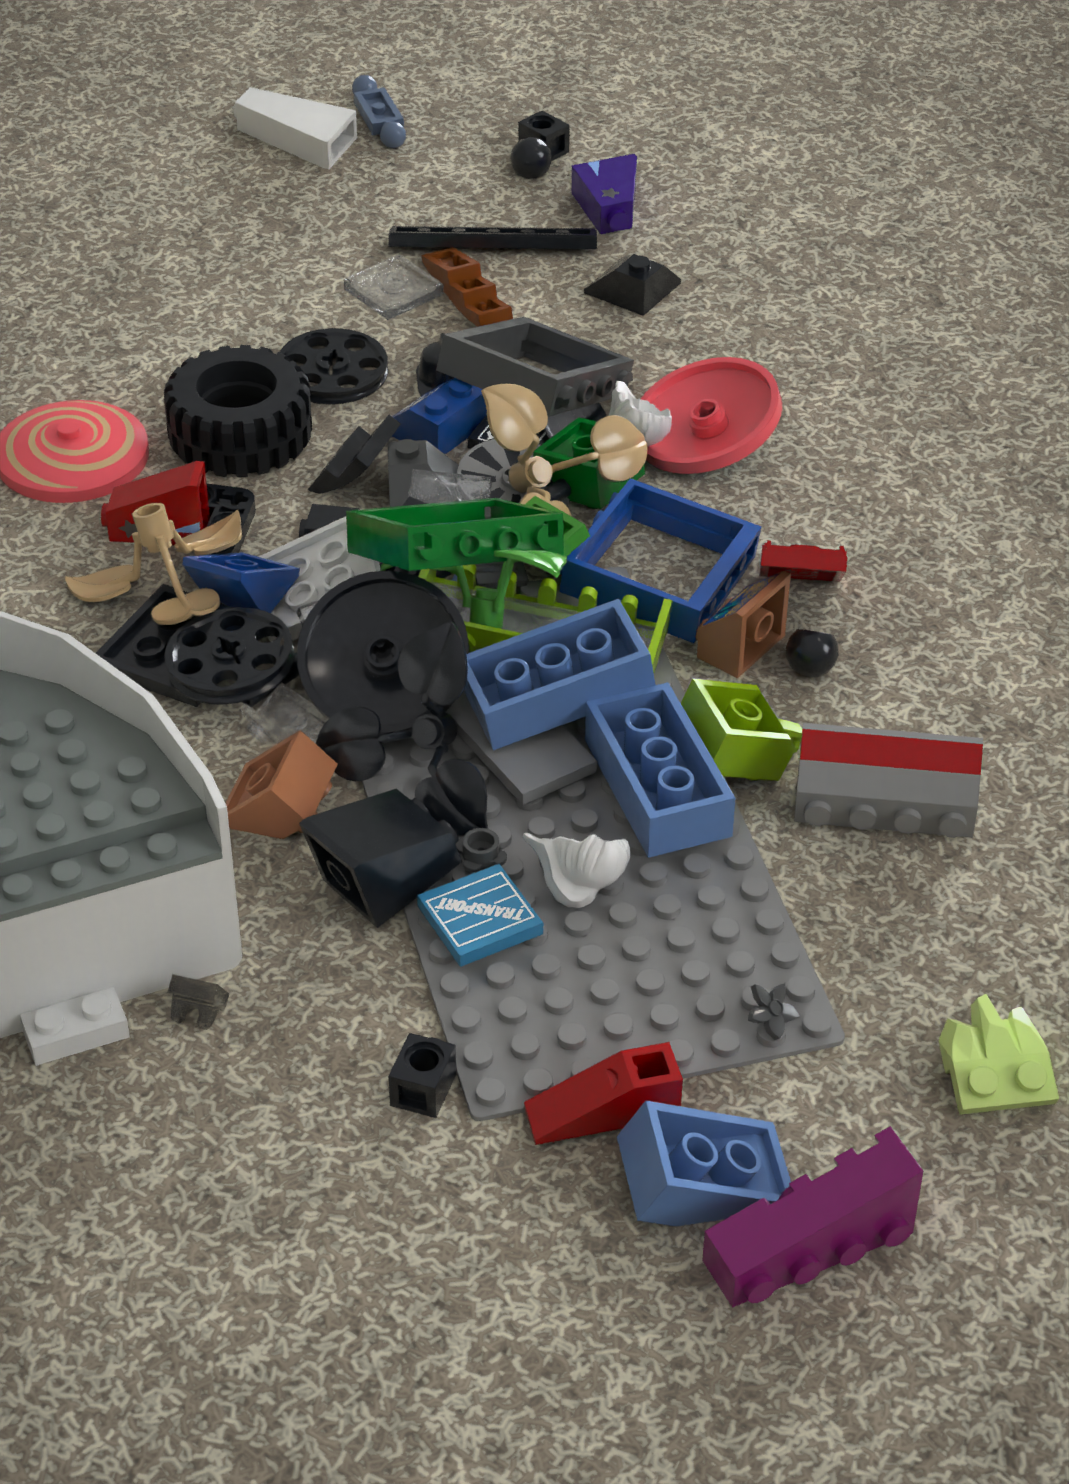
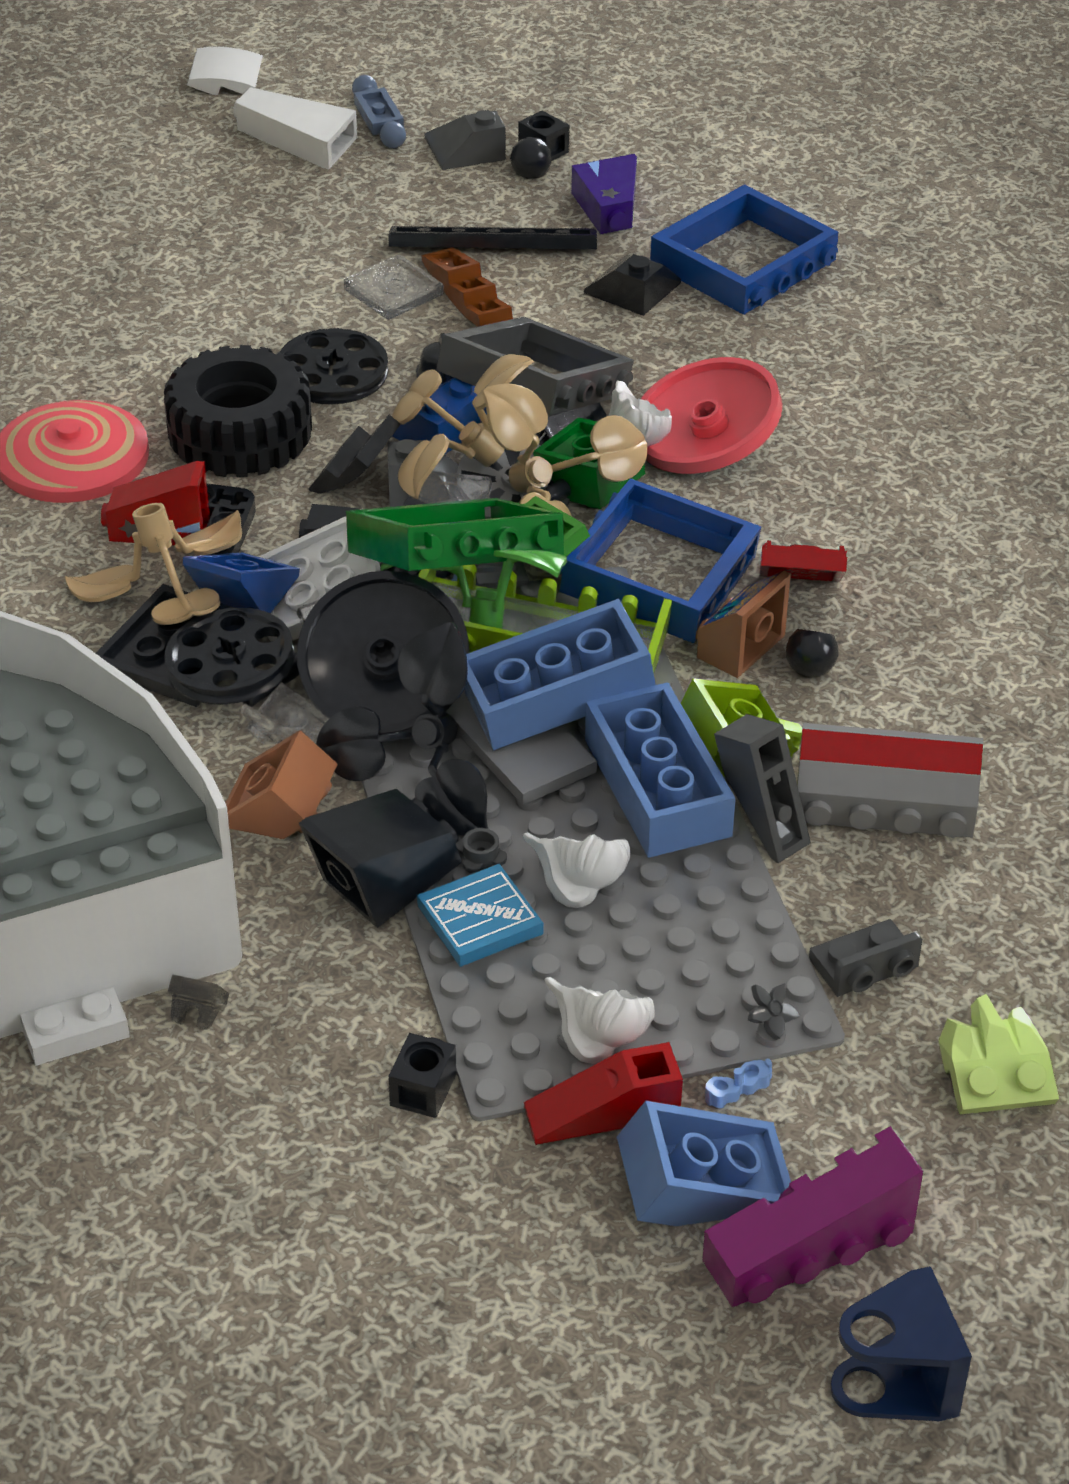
(224, 67): none -> white slope
(469, 140): none -> dark grey slope
(475, 438): none -> tan plant
(600, 1022): none -> white hair
(676, 247): none -> blue window
(747, 1080): none -> light blue piece
(763, 778): none -> dark grey slope
(866, 957): none -> dark grey bracket
(919, 1362): none -> dark blue hose

